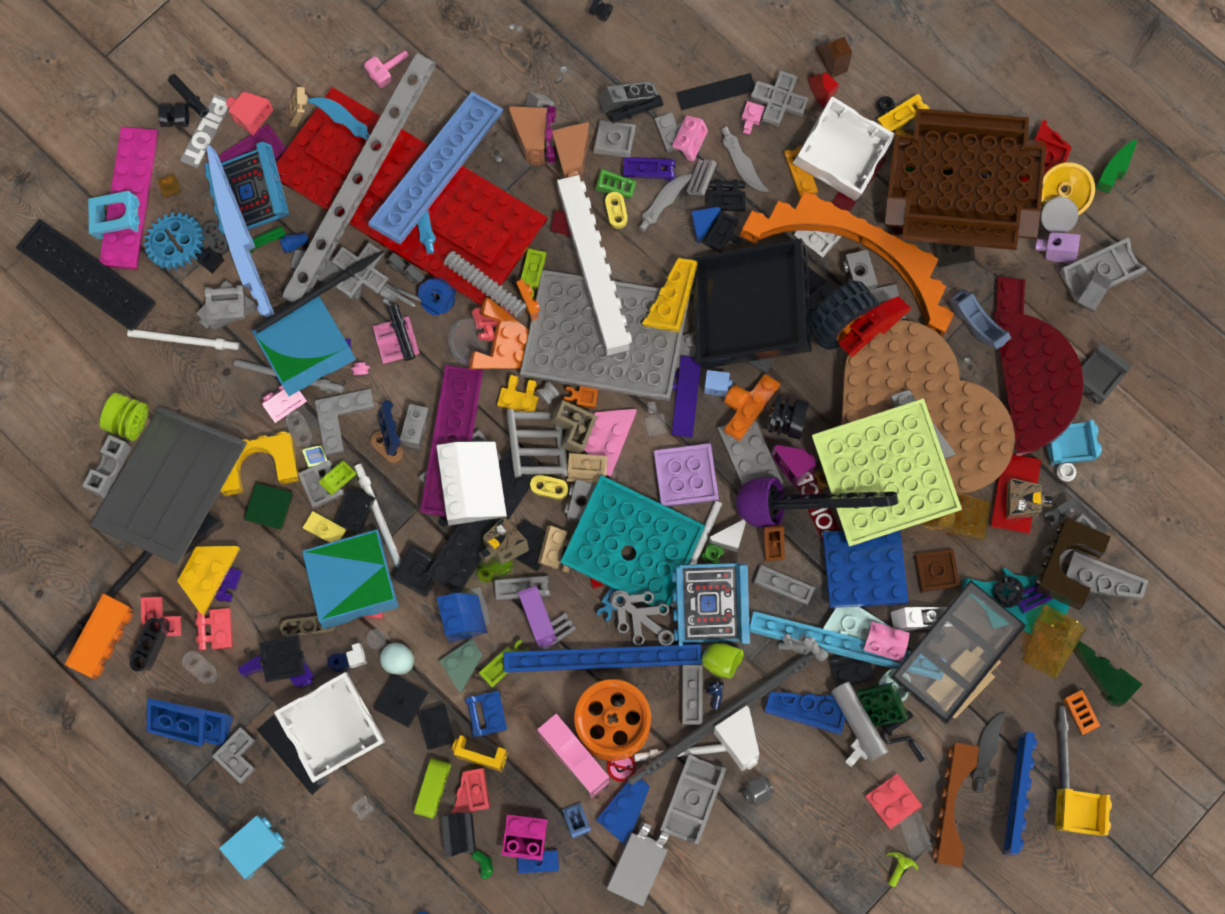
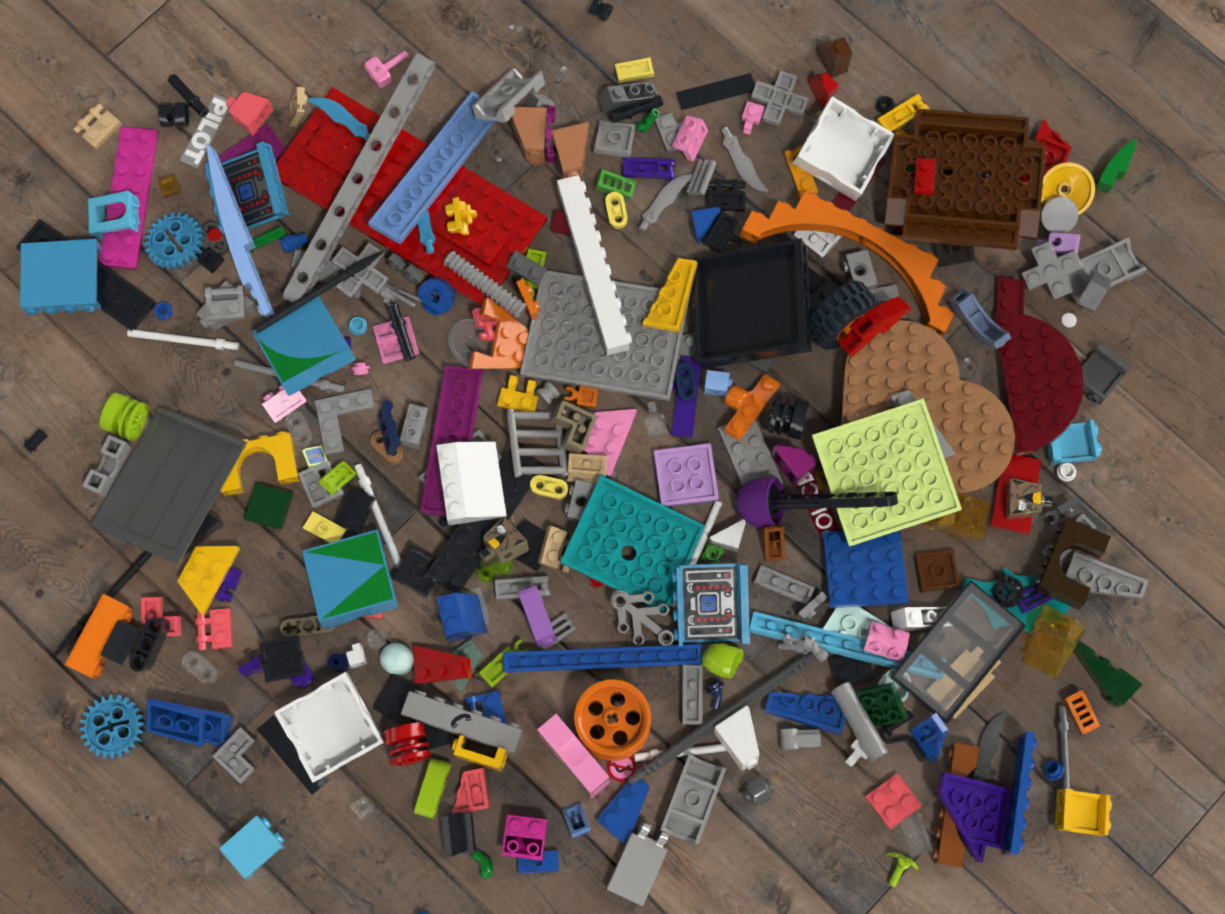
(35, 440): none -> black pin
(59, 276): none -> dark azure panel
(101, 129): none -> tan plate
(108, 710): none -> dark azure gear
(120, 642): none -> black panel
(163, 306): none -> blue plate
(214, 234): none -> red sticker
(357, 326): none -> medium azure plate
(407, 744): none -> red wheel
(438, 666): none -> red wing
(461, 722): none -> light grey brick
(463, 216): none -> yellow hips
(500, 99): none -> light grey piece
(525, 268): none -> dark grey plate
(609, 608): dark azure plate -> none
(634, 70): none -> light yellow plate
(646, 123): none -> green arm
(686, 382): none -> dark blue plate
(794, 739): none -> light grey piece
(809, 610): none -> light grey plate
(924, 176): none -> red plate
(930, 736): none -> blue wing
(977, 810): none -> dark purple wing
(1052, 269): none -> light grey plate
(1053, 770): none -> blue plate
(1069, 320): none -> white sticker

